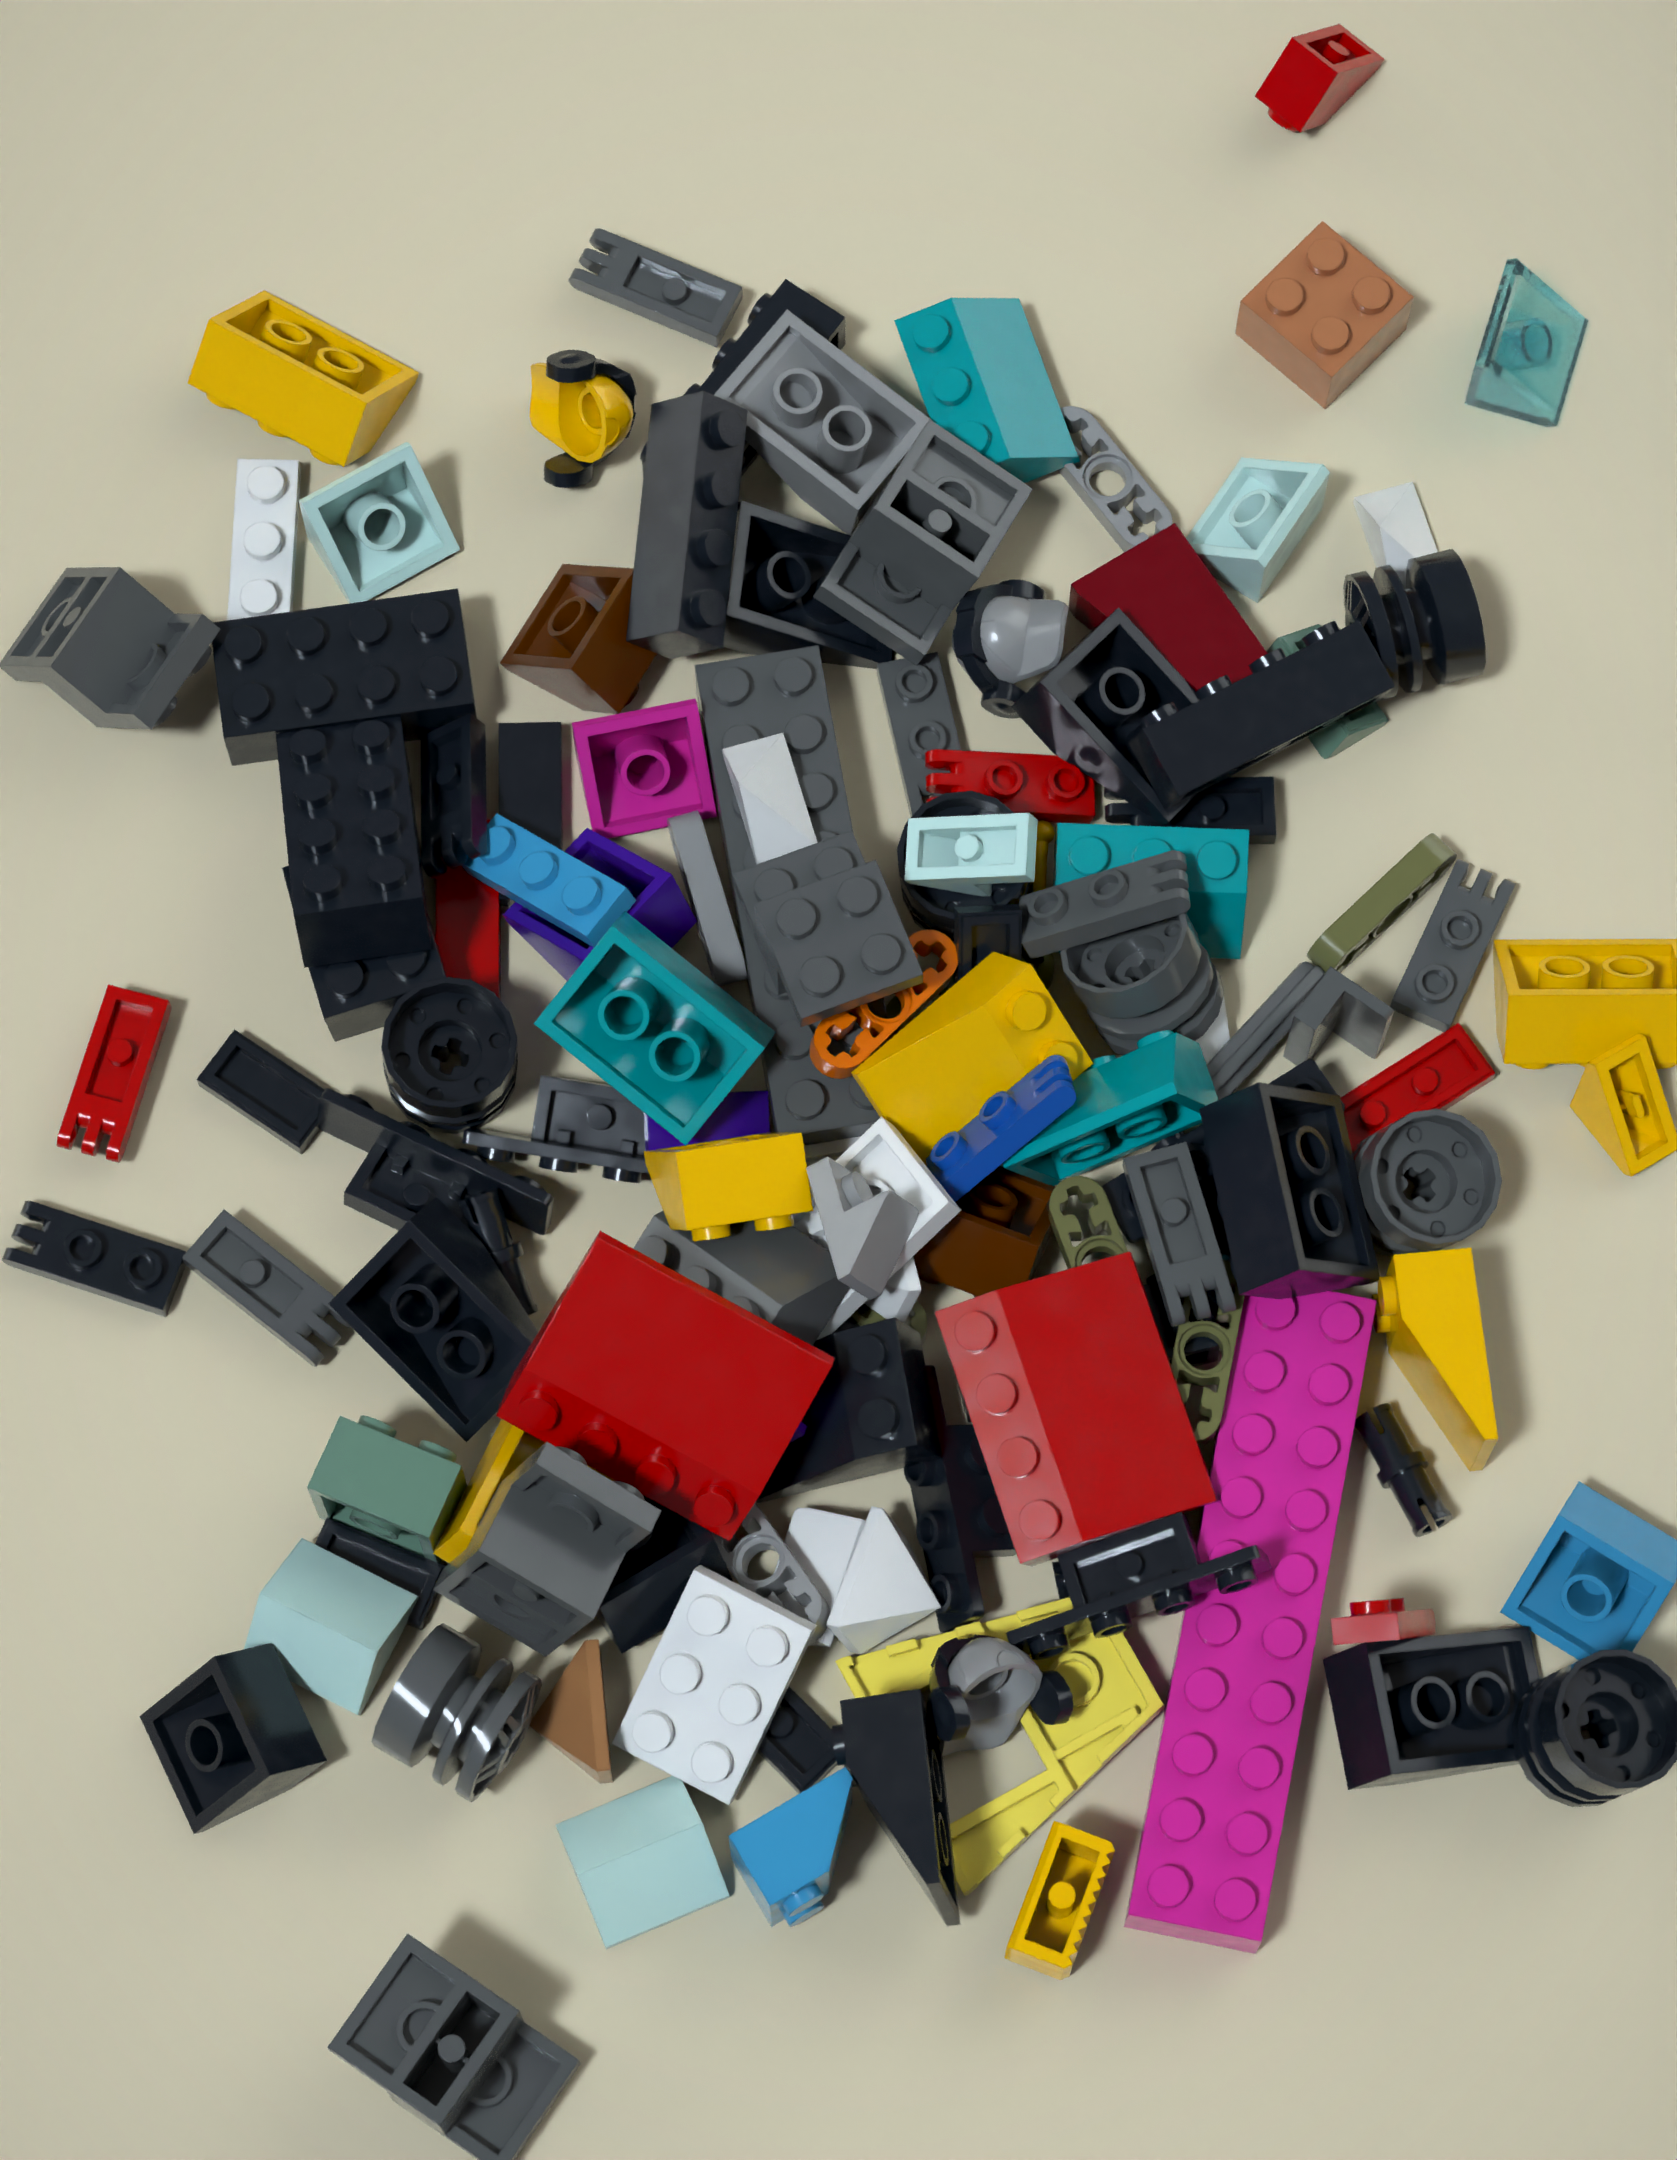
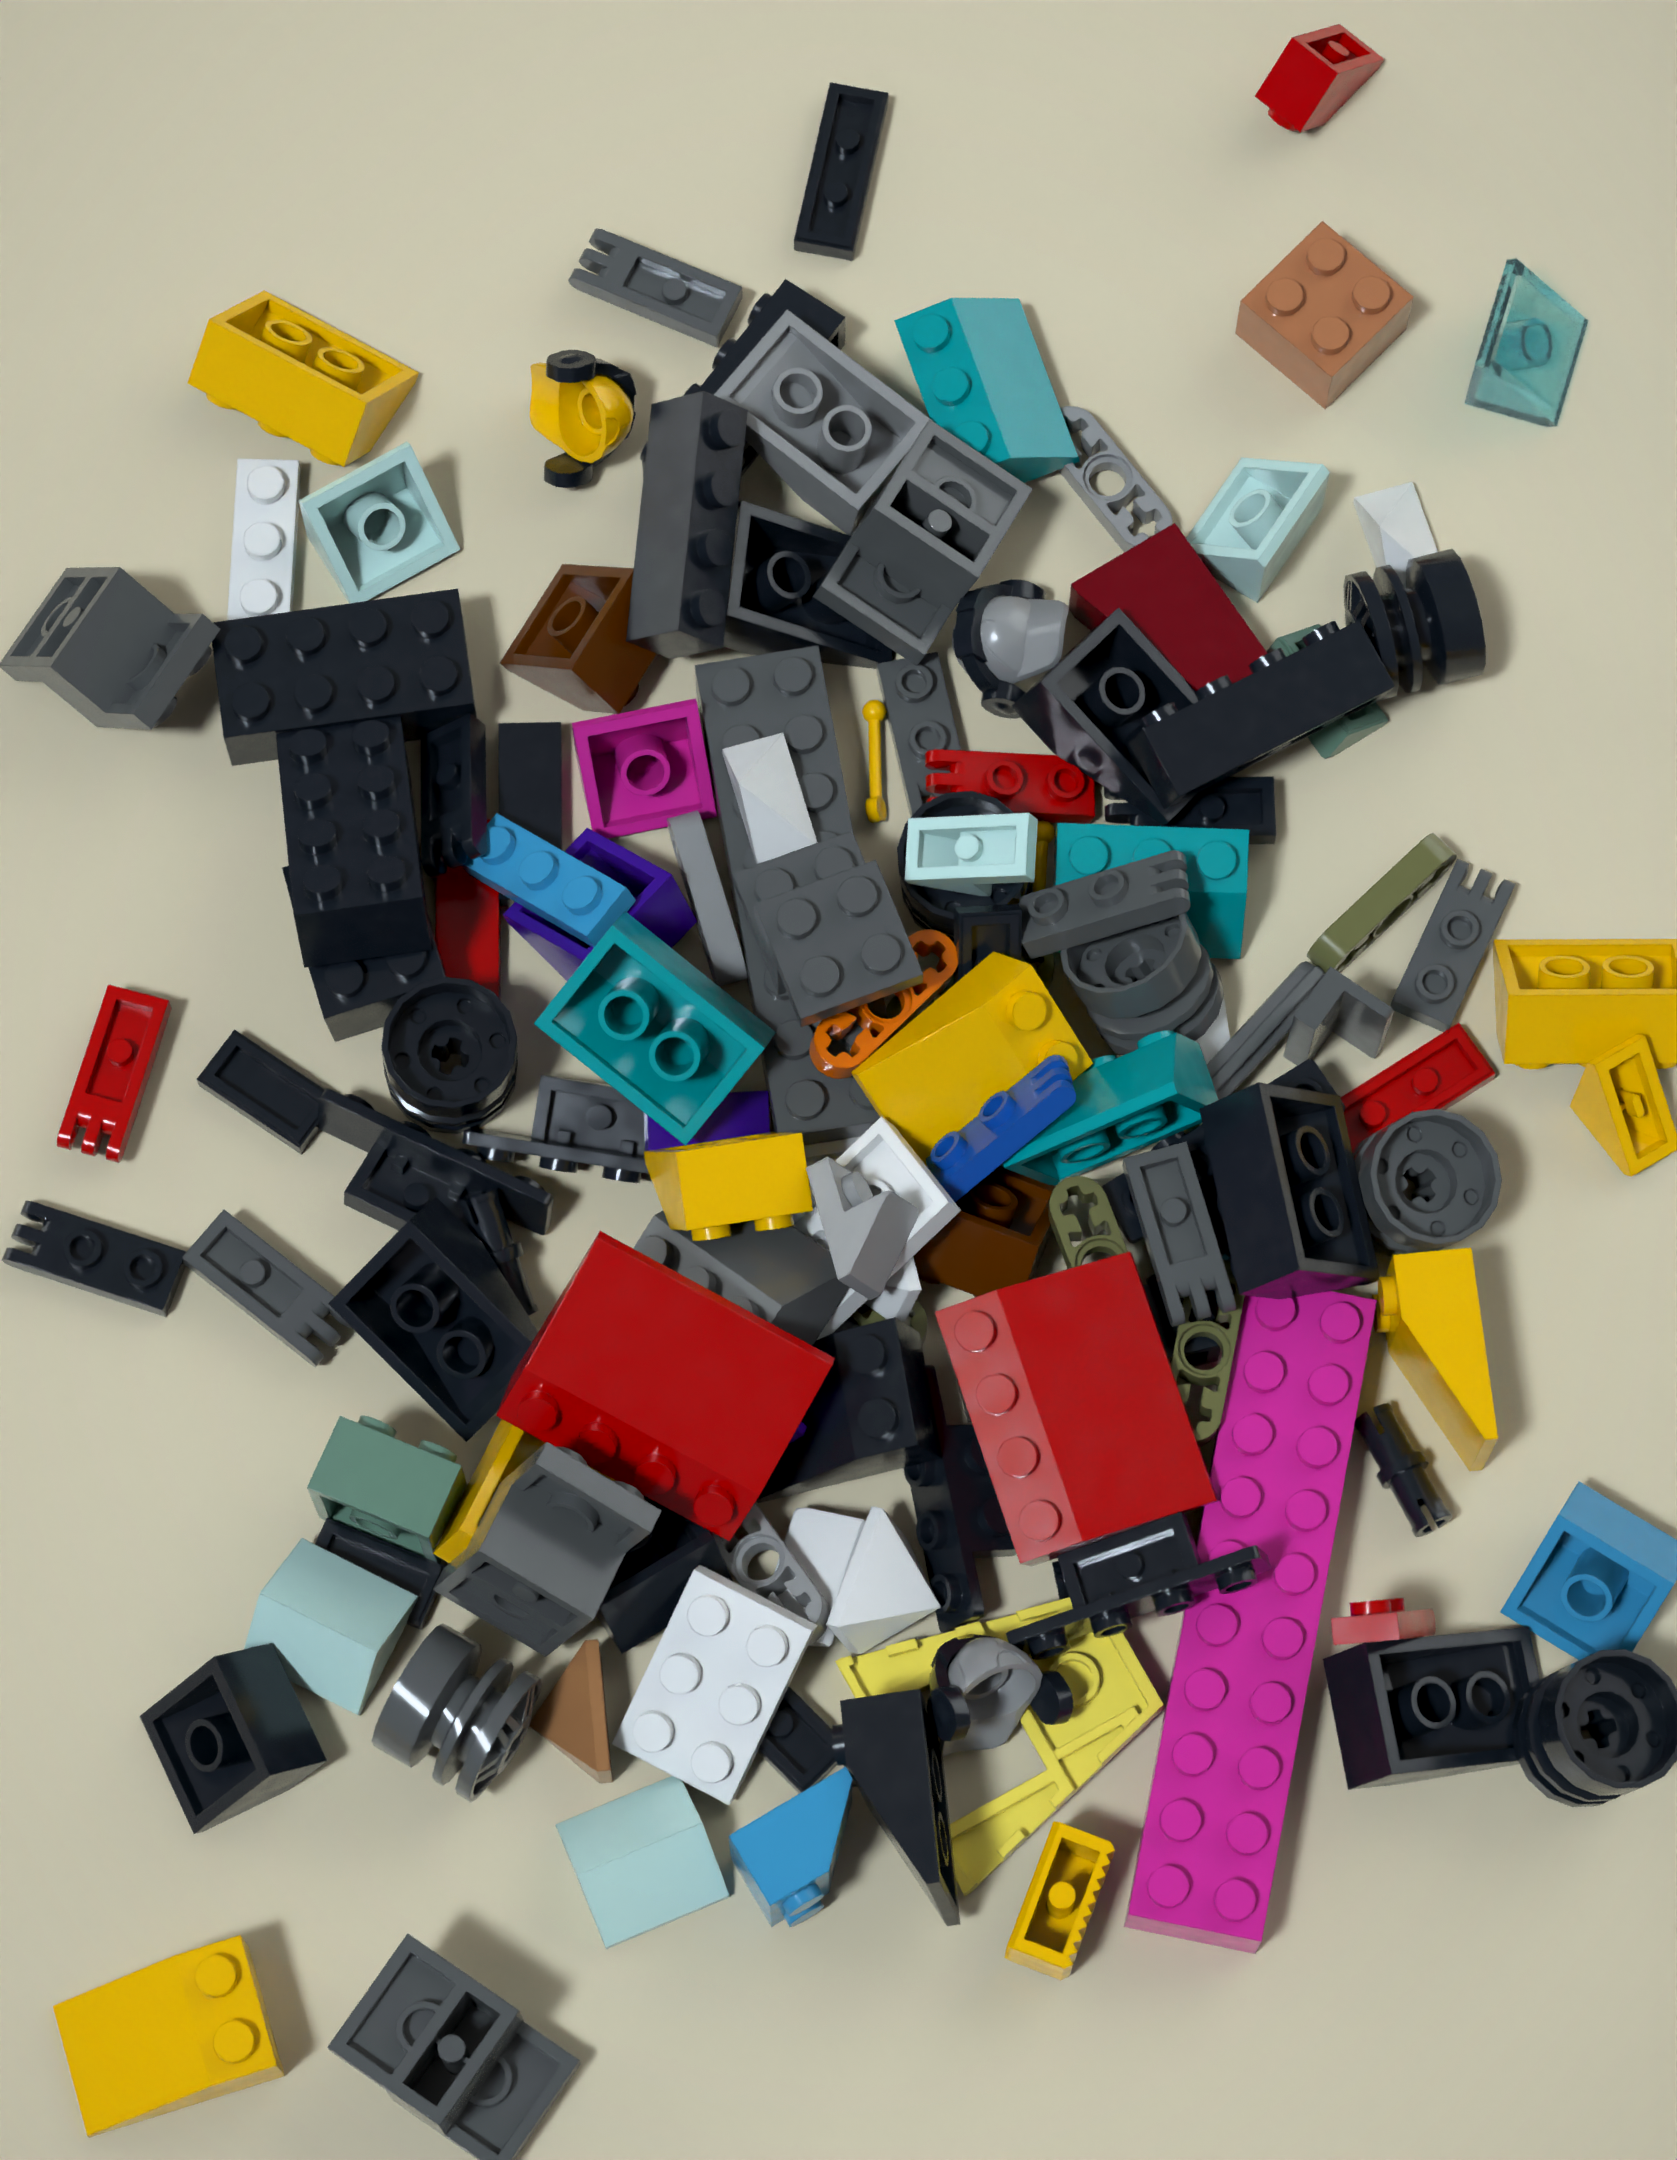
(168, 2037): none -> yellow slope
(841, 171): none -> black tile
(874, 713): none -> yellow hinge

